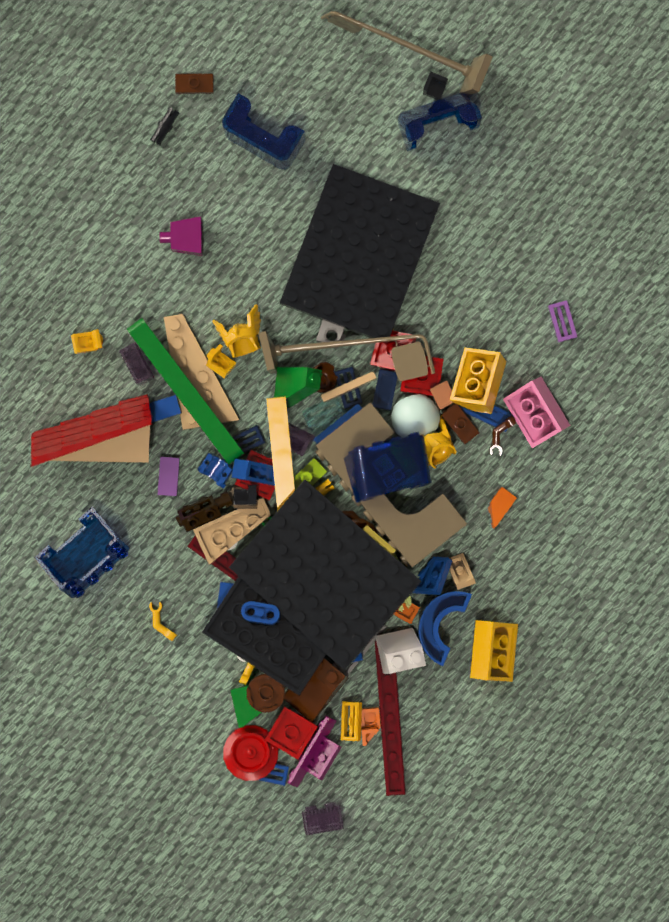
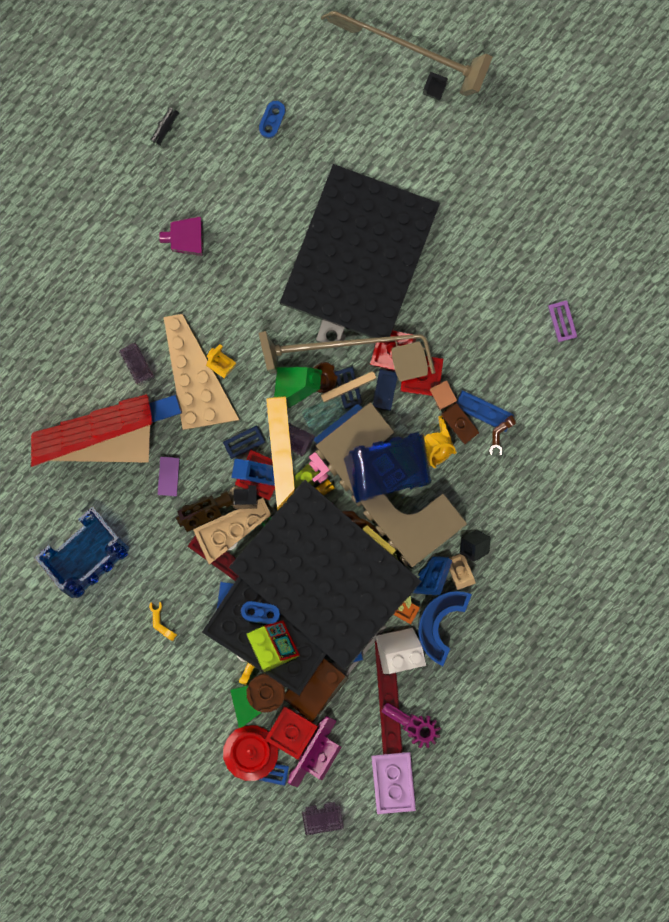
(87, 341): yellow bracket -> none
(185, 391): green beam -> none
(194, 83): reddish brown plate -> none
(216, 469): blue piece -> none
(242, 338): yellow helmet -> none
(272, 120): none -> blue plate
(272, 645): none -> slope
(276, 151): clear blue windscreen -> none
(317, 464): none -> bright pink bracket
(354, 721): yellow tile -> none
(370, 723): orange slope -> none
(393, 783): none -> lavender tile
(413, 725): none -> magenta gear
(414, 415): light aqua cylinder -> none
(459, 105): clear blue windscreen -> none
(475, 545): none -> black panel
(478, 380): yellow slope -> none
(494, 651): yellow slope -> none
(500, 505): orange slope -> none
(536, 412): bright pink slope -> none

